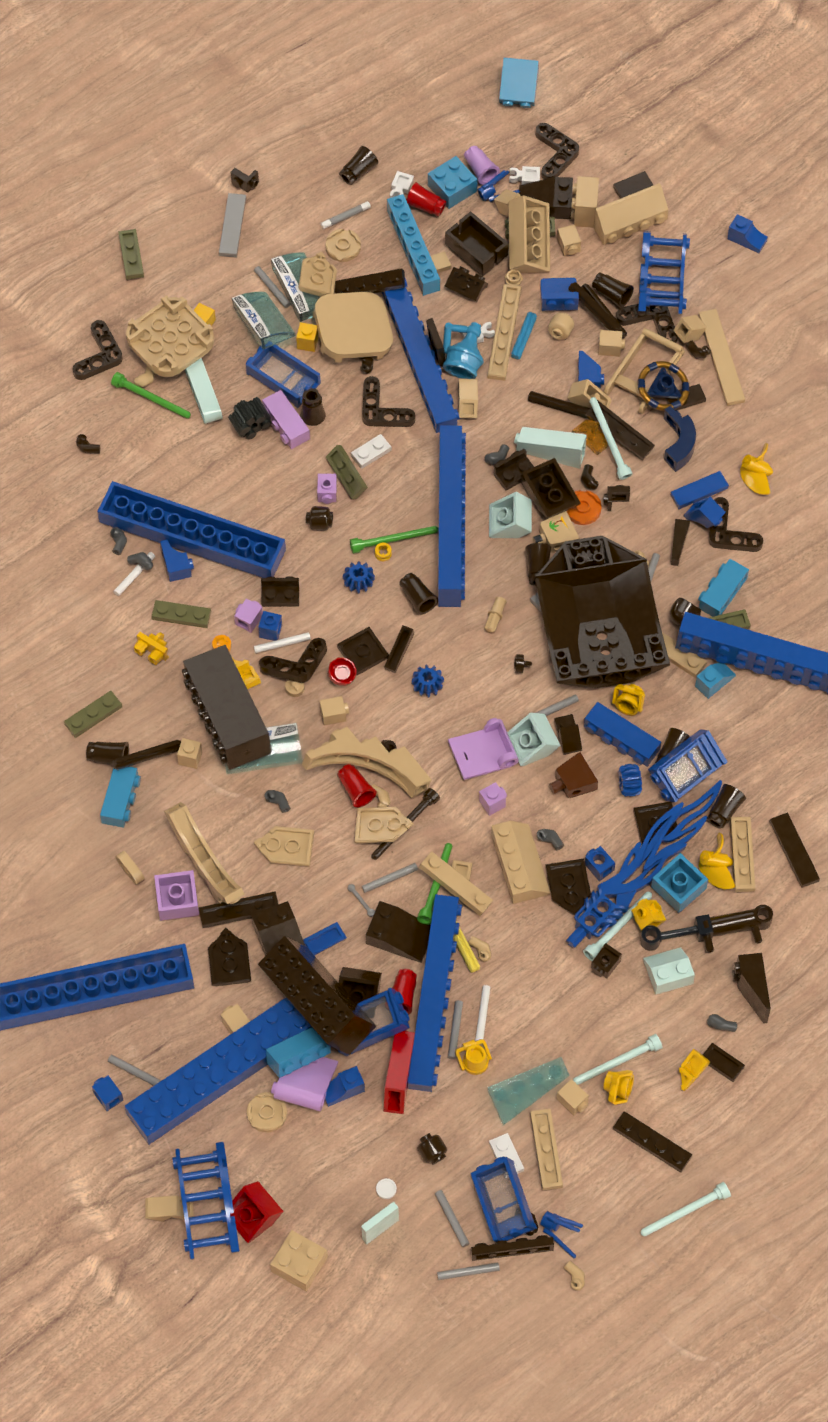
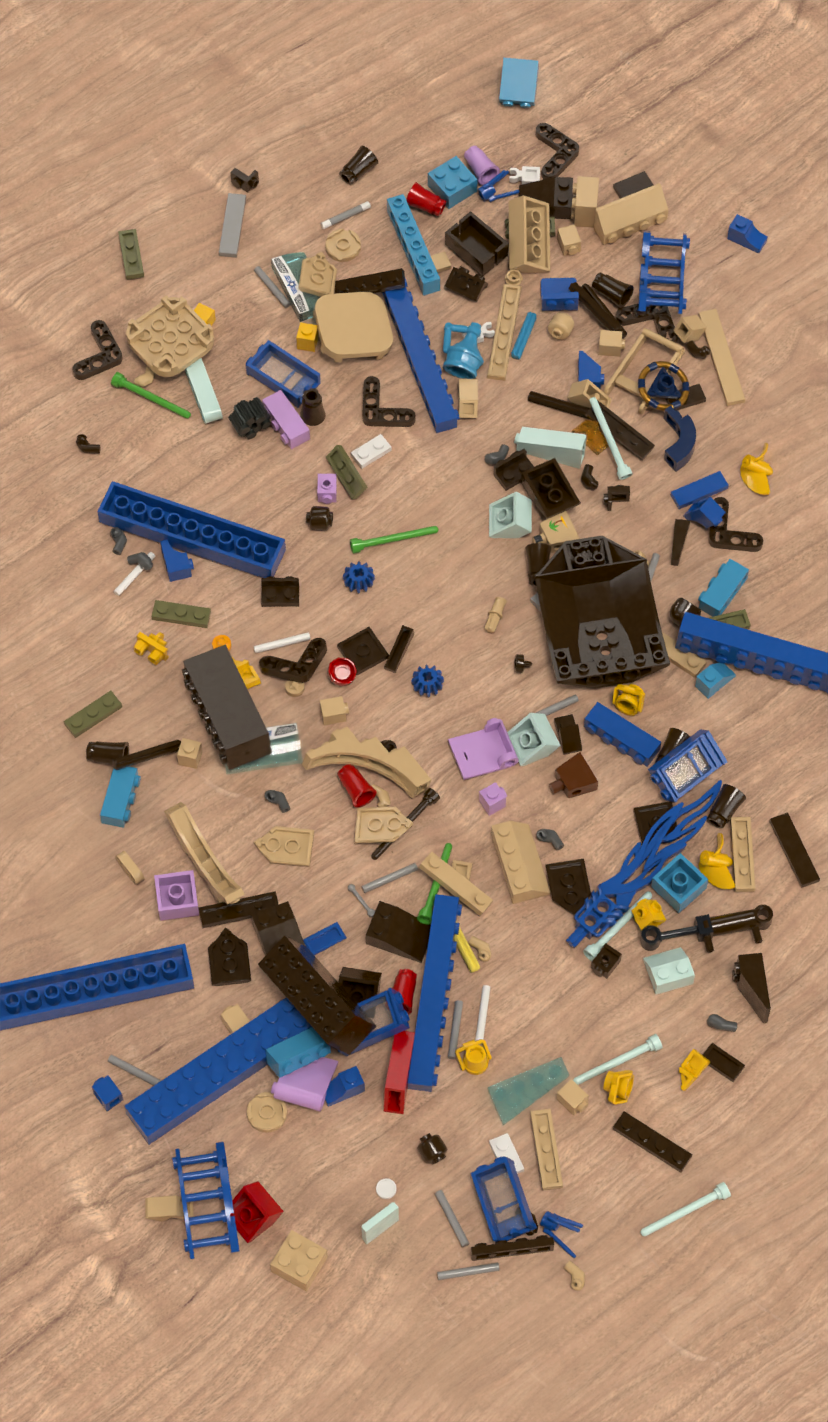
(248, 615): lavender brick -> none
(262, 318): clear light blue slope -> none
(270, 626): blue brick -> none
(367, 364): dark brown arm -> none
(383, 546): yellow bush -> none
(401, 184): white plate -> none
(418, 594): dark brown plant -> none
(436, 342): dark brown tile -> none
(451, 516): blue brick -> none
(503, 199): tan brick -> none
(588, 510): orange tile -> none
(600, 871): blue brick -> none
(630, 780): blue gear -> none

